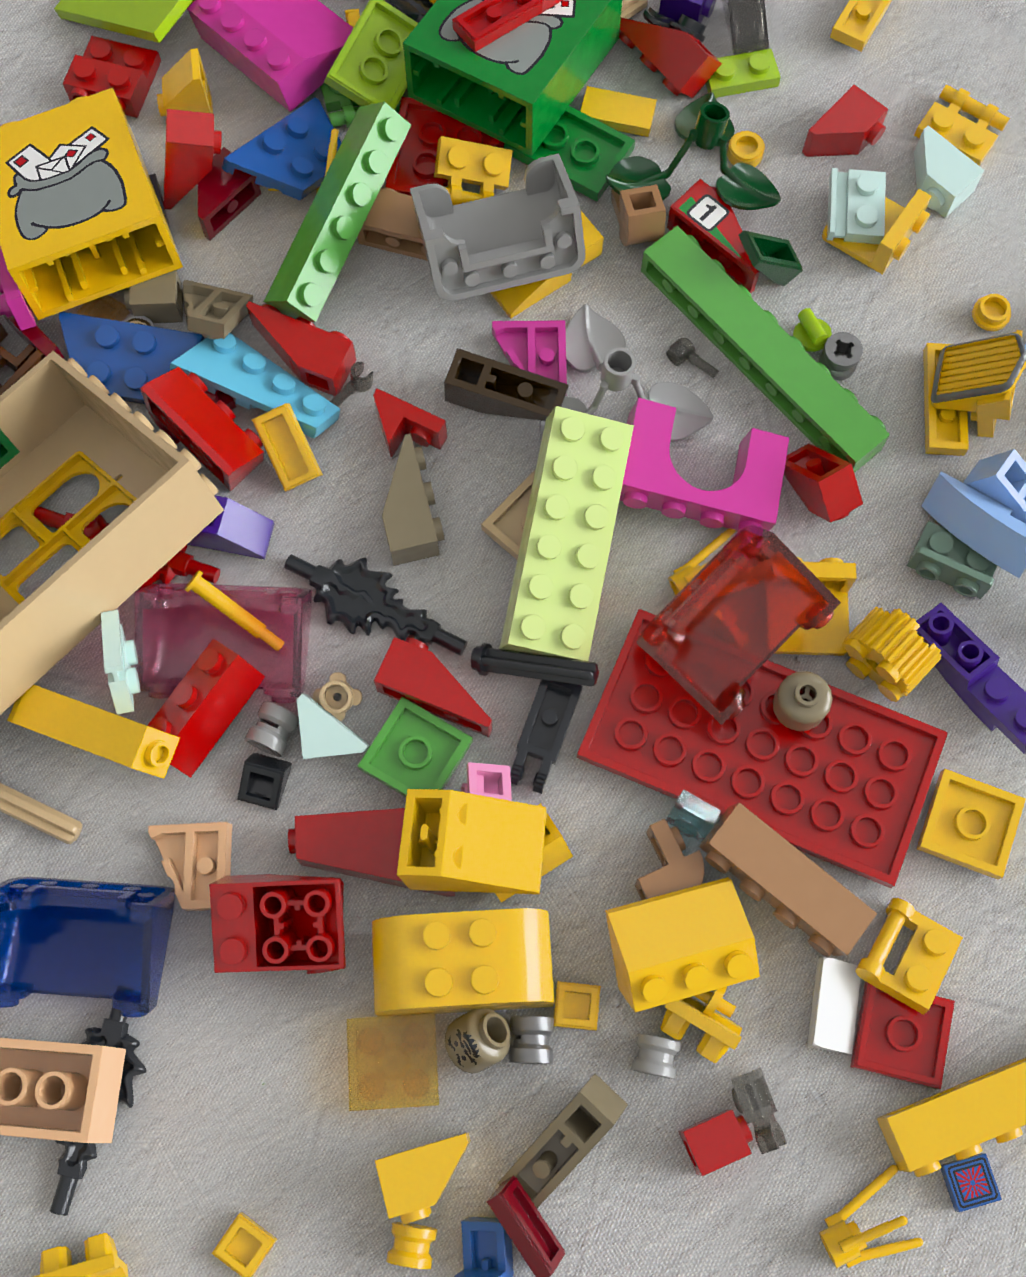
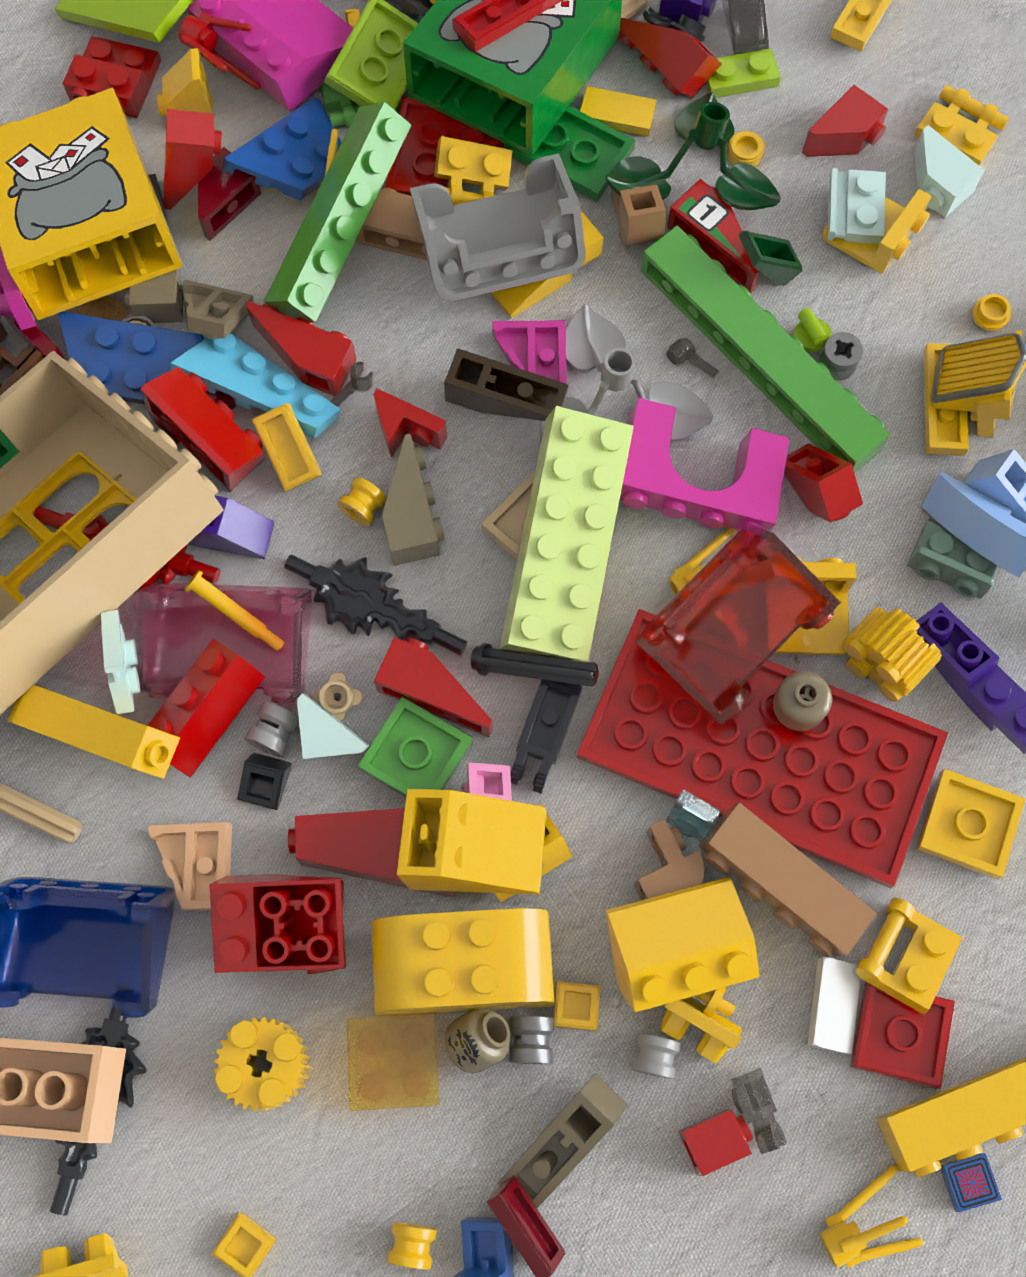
(200, 34): none -> red plant
(237, 1069): none -> yellow brick
(362, 501): none -> yellow wheel
(419, 1176): yellow slope -> none

